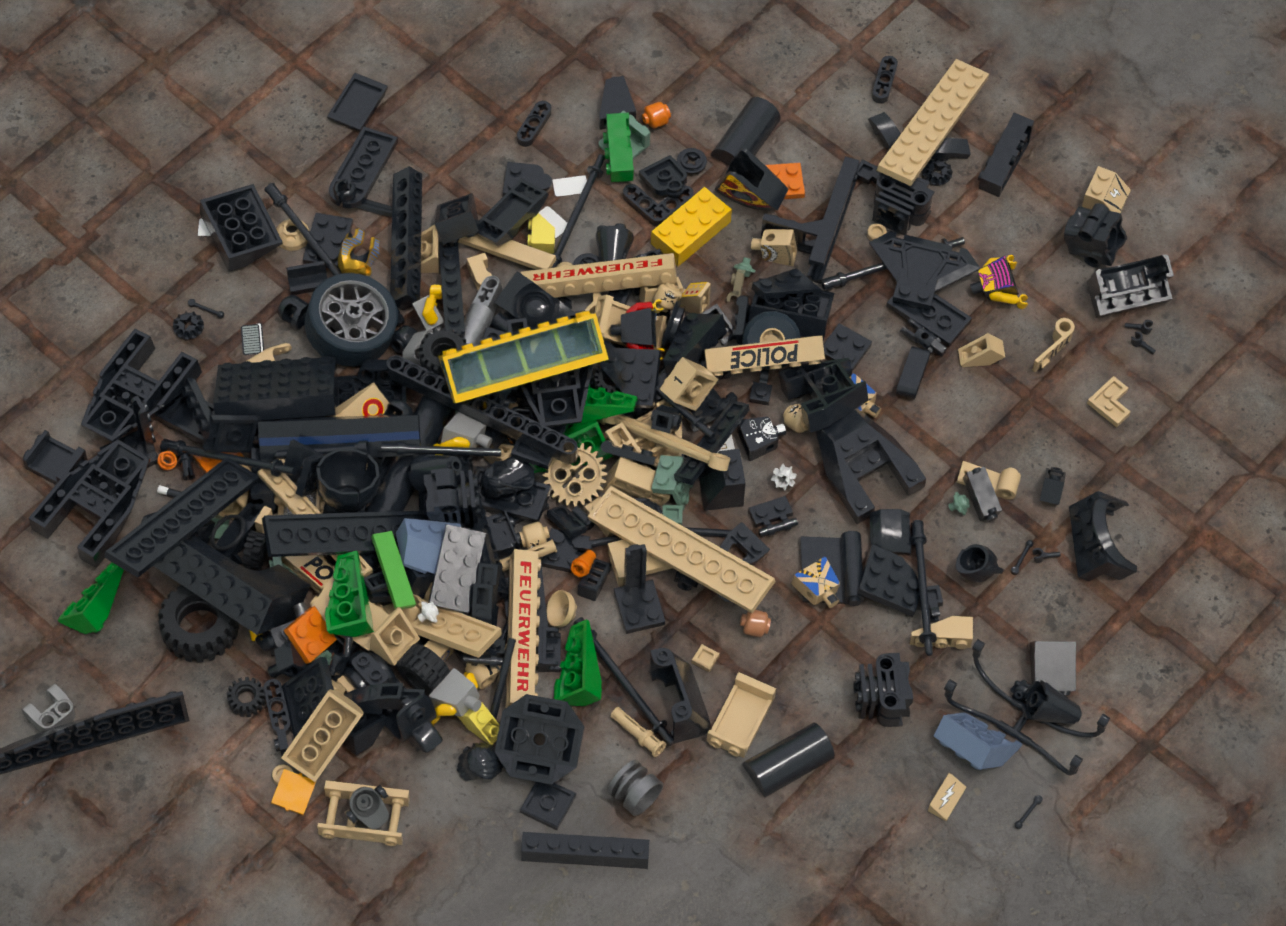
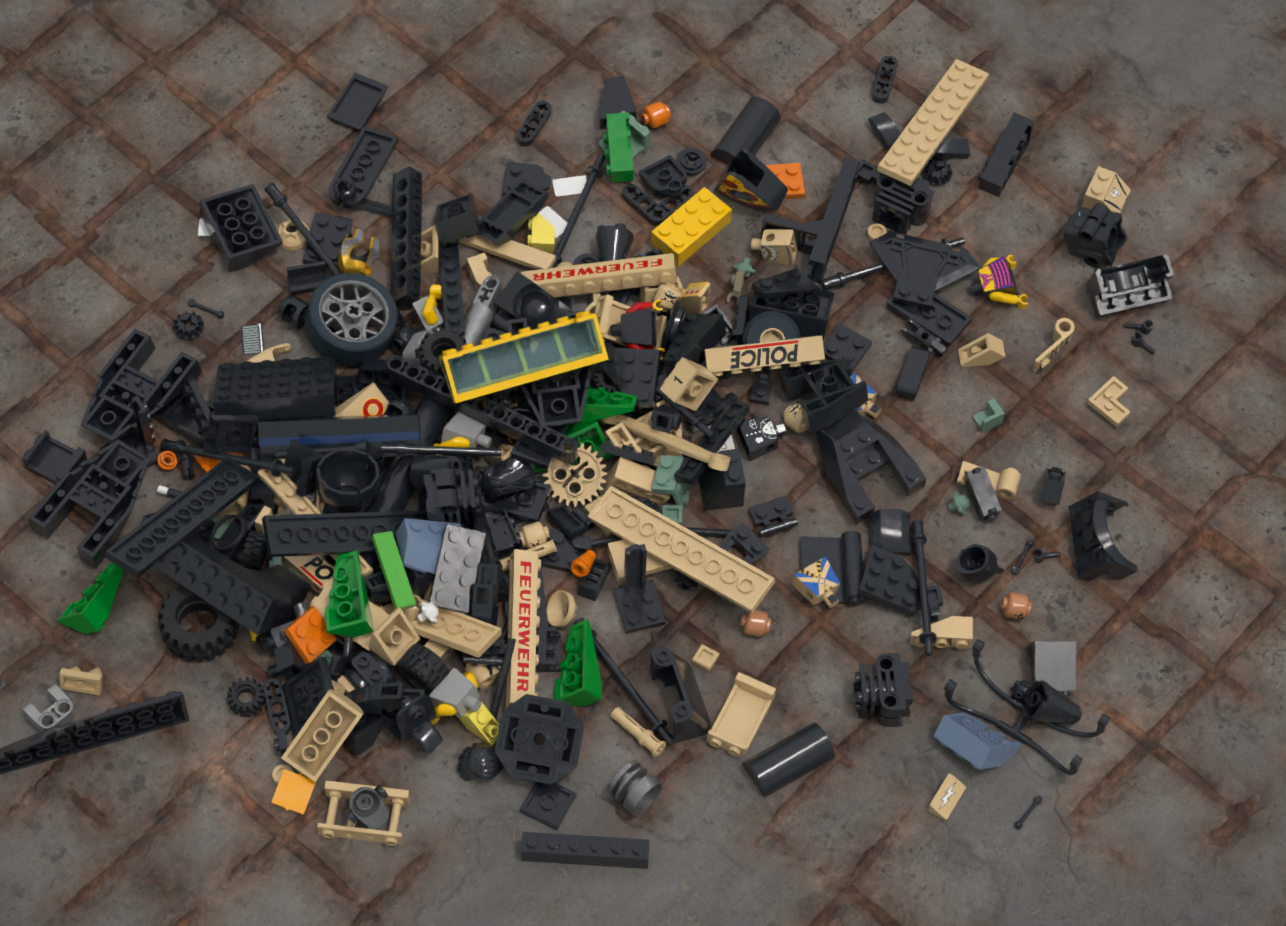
(76, 680): none -> tan tile
(780, 482): white gear -> none
(990, 417): none -> sand green panel
(1016, 605): none -> nougat head

